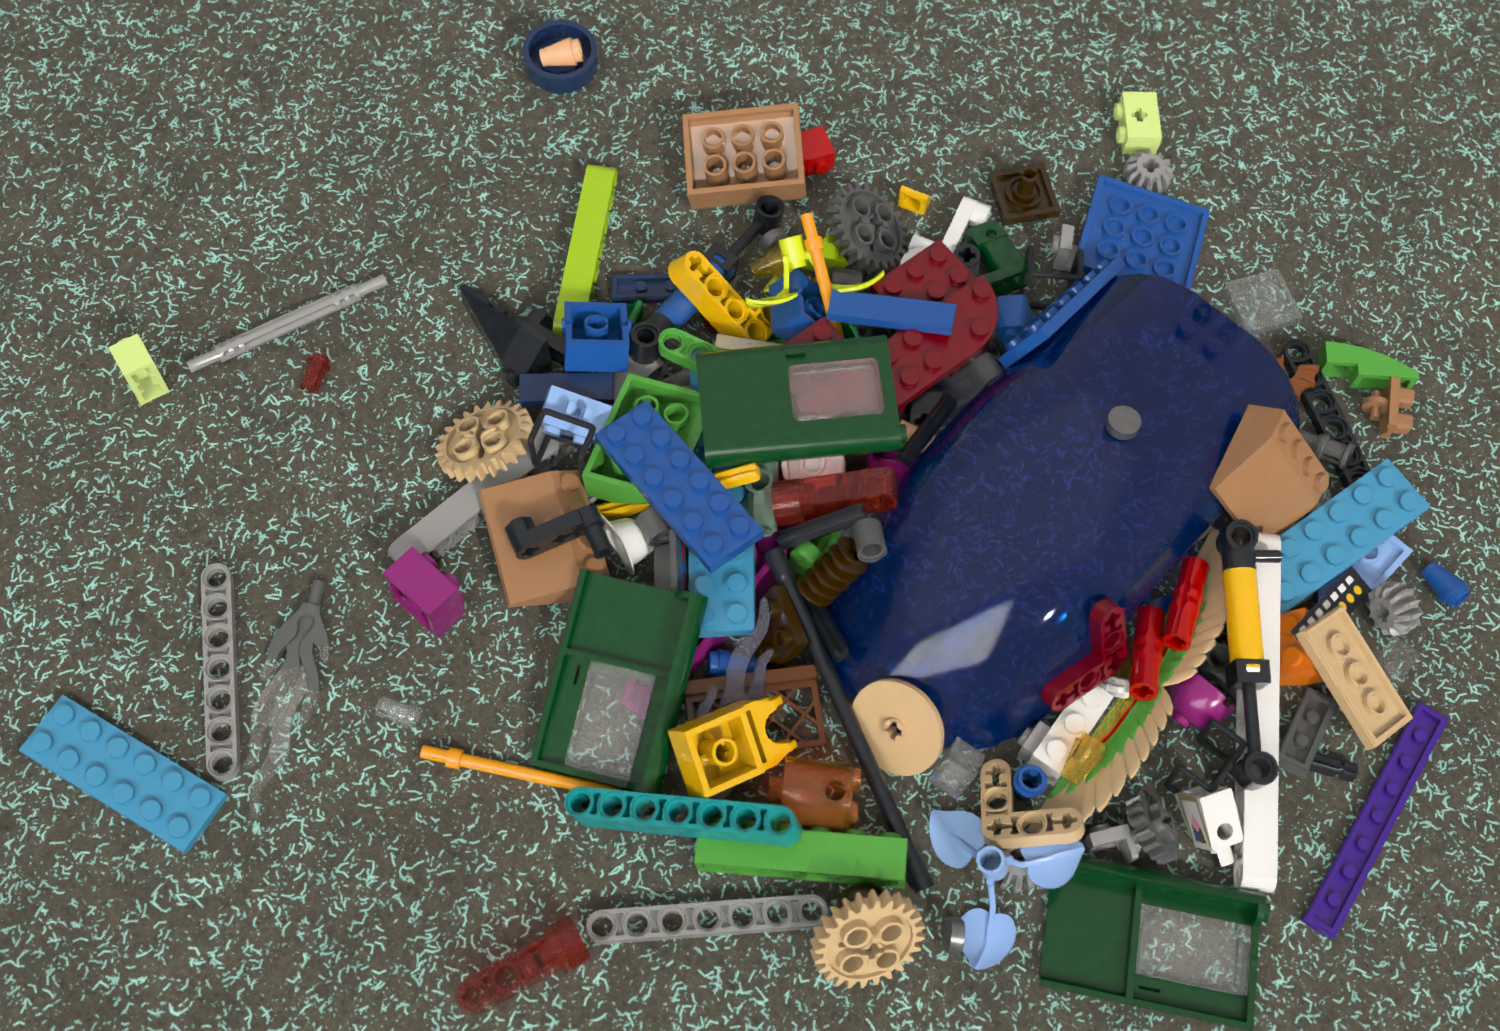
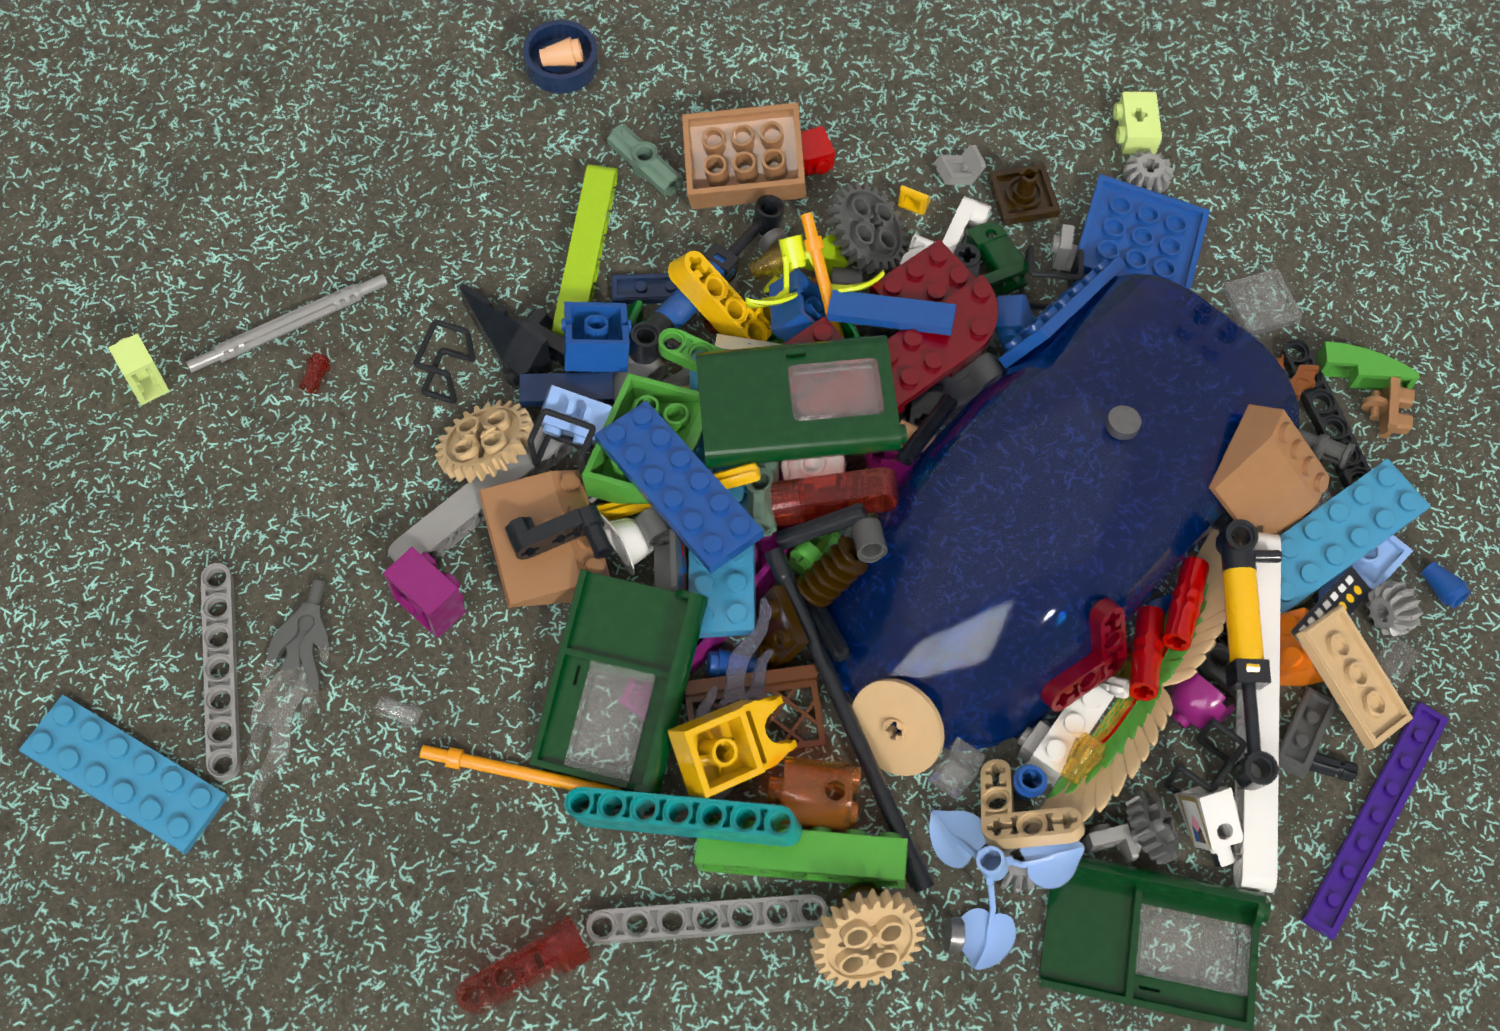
(434, 368): none -> black piece
(645, 160): none -> sand green piece
(961, 168): none -> light grey bracket

